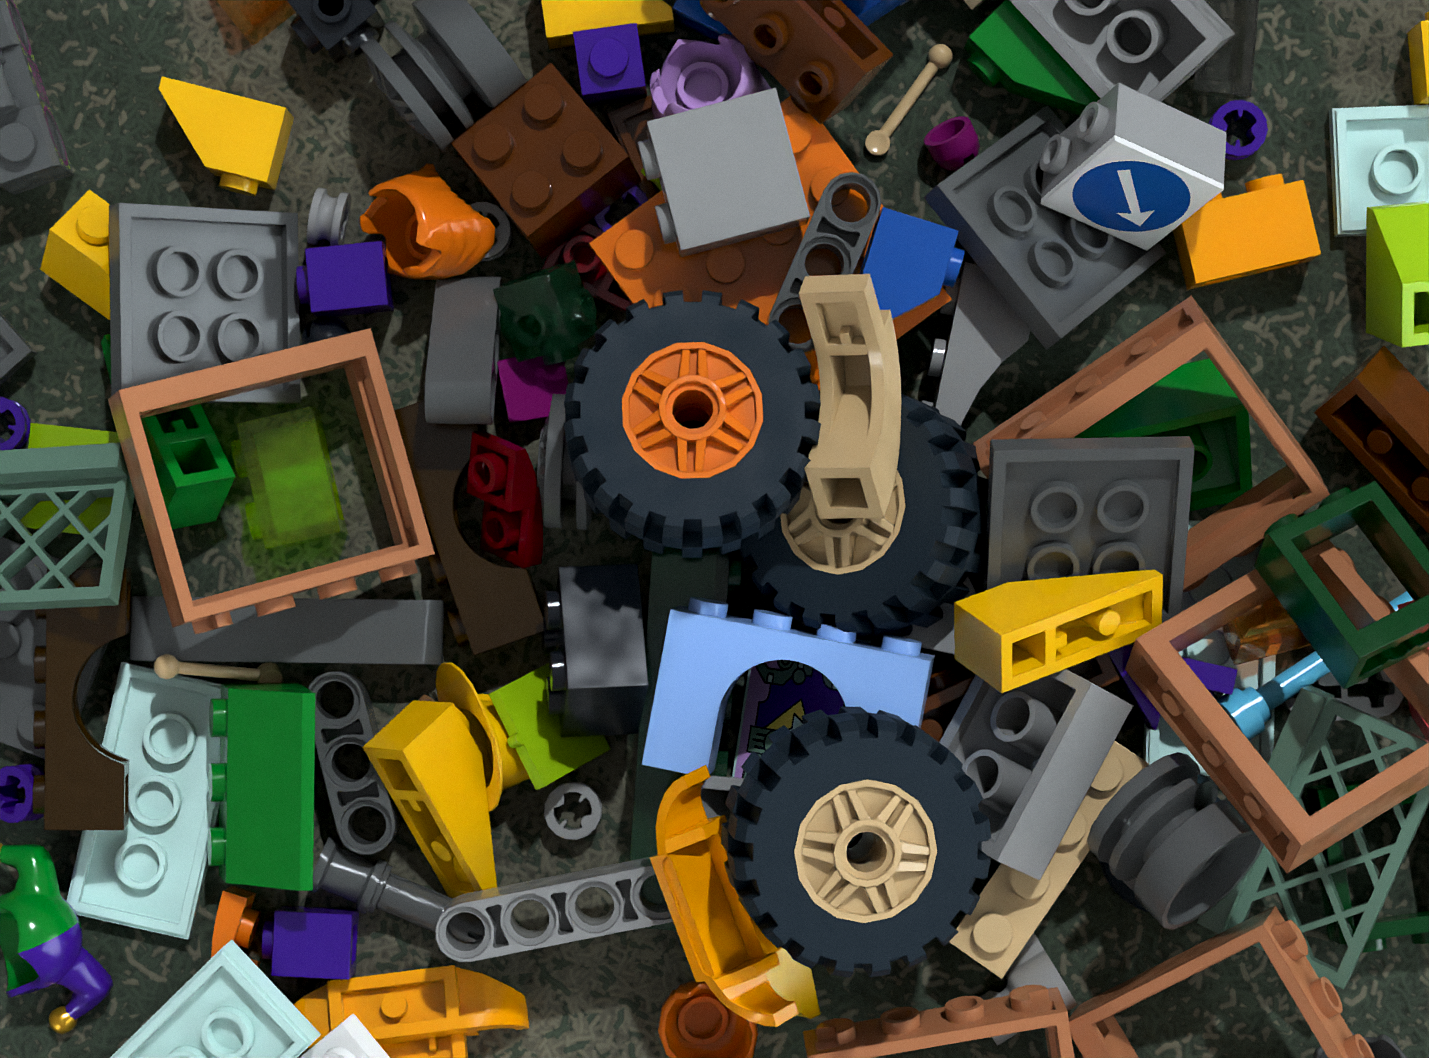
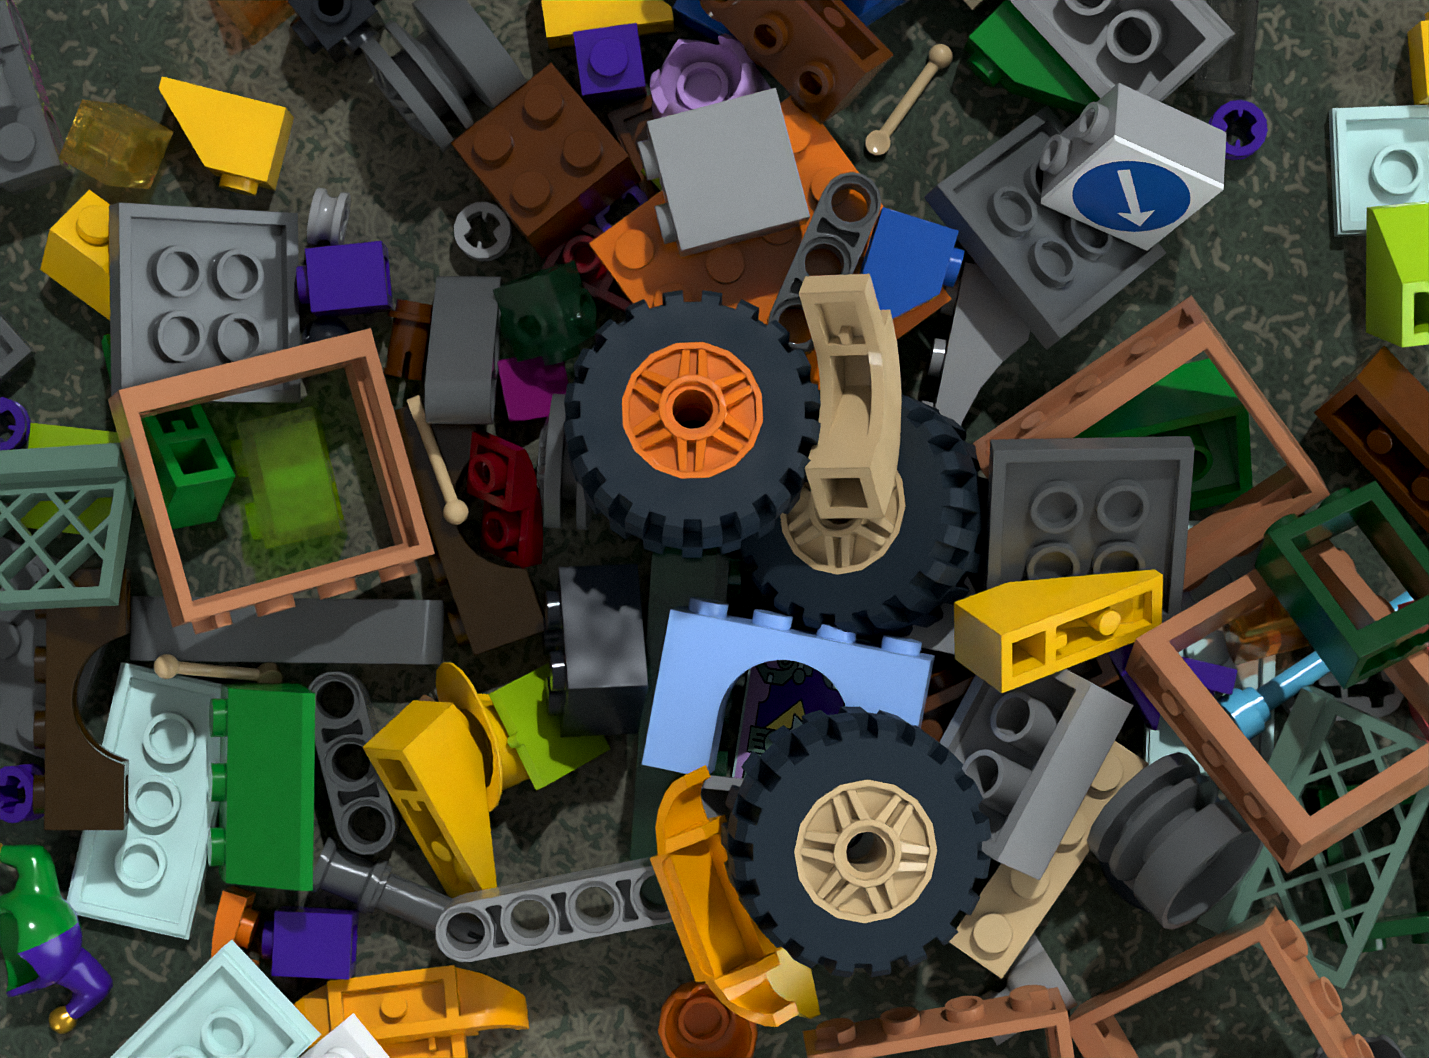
(115, 144): none -> clear yellow brick
(411, 334): none -> reddish brown pin
(426, 227): orange hair -> none
(455, 510): none -> tan hinge
(589, 821): light grey bush -> none
(952, 143): magenta hinge -> none
(1247, 233): light orange brick -> none

